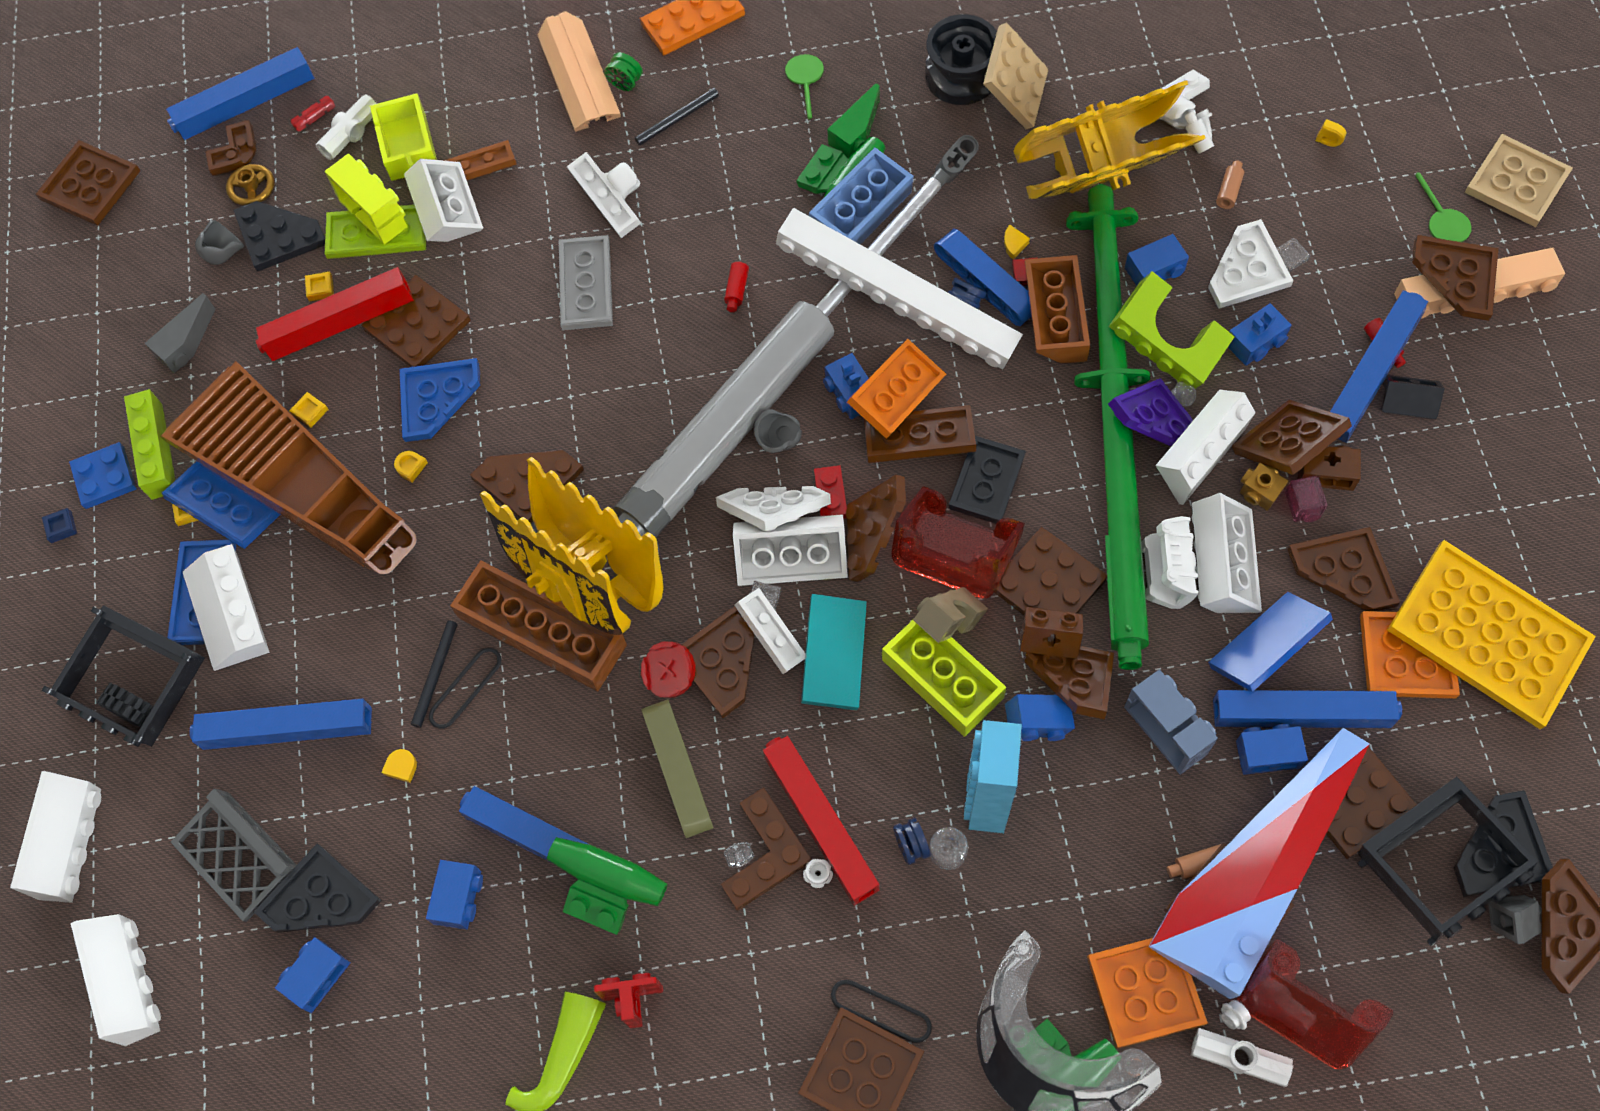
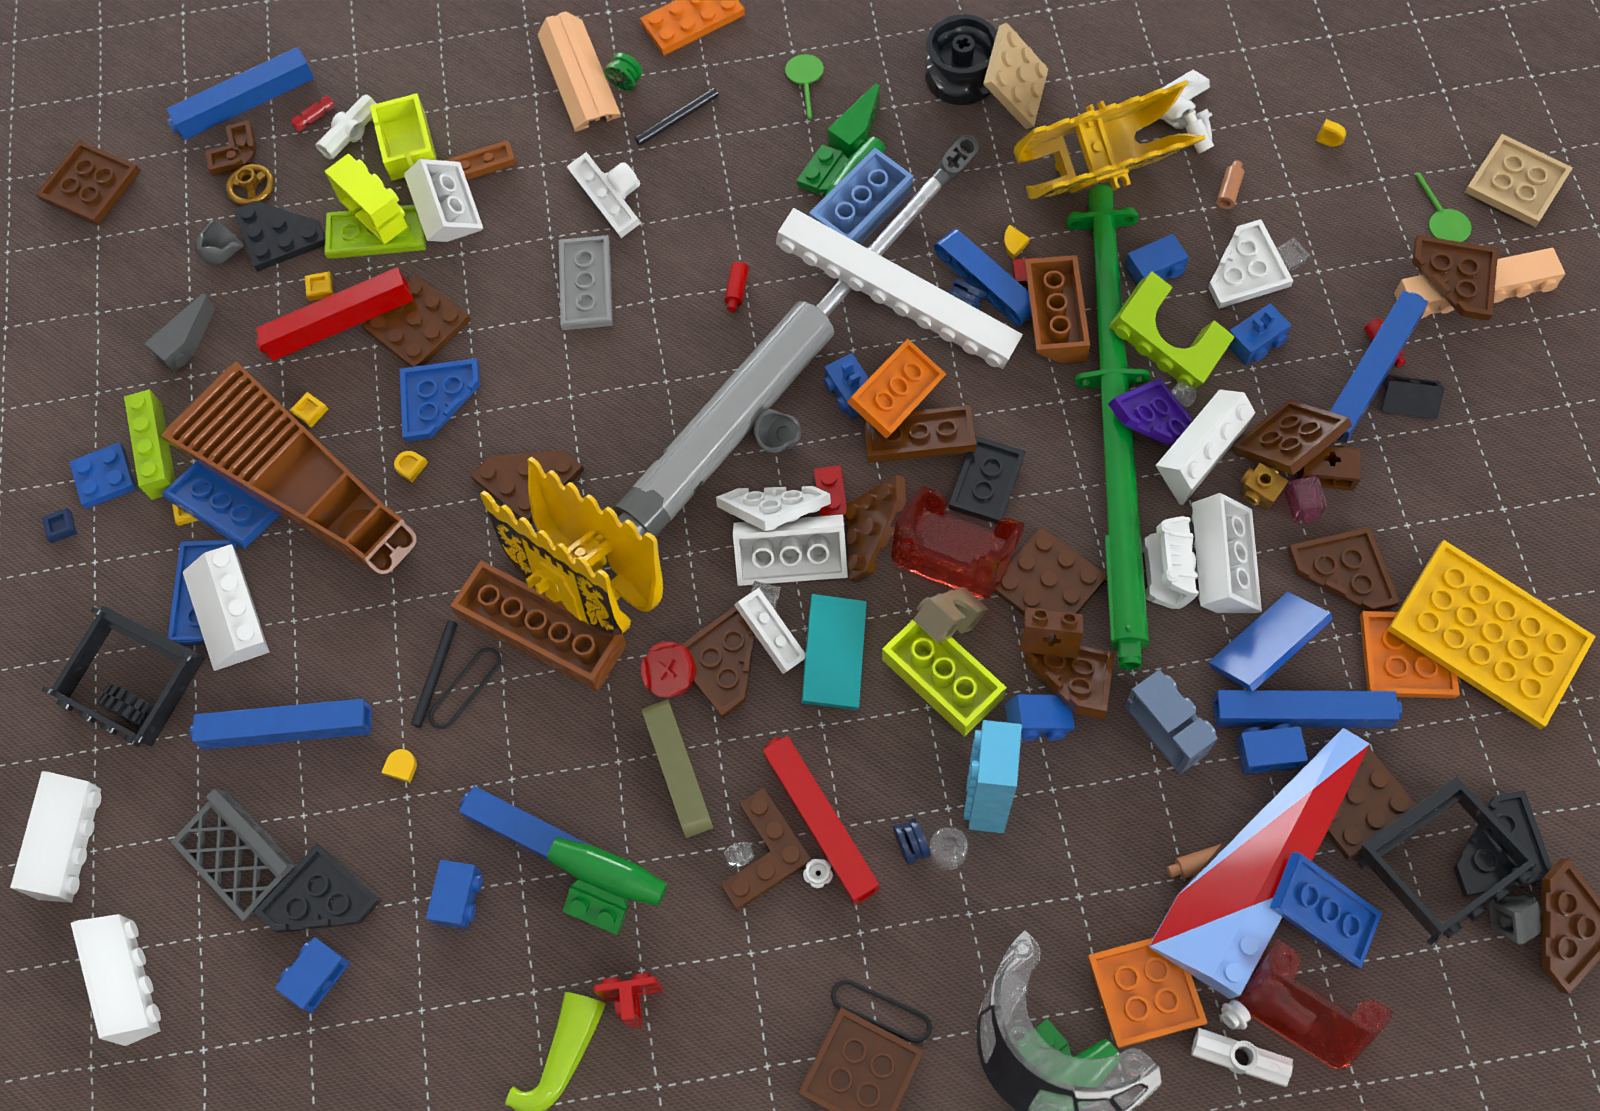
(1326, 910): none -> blue tile

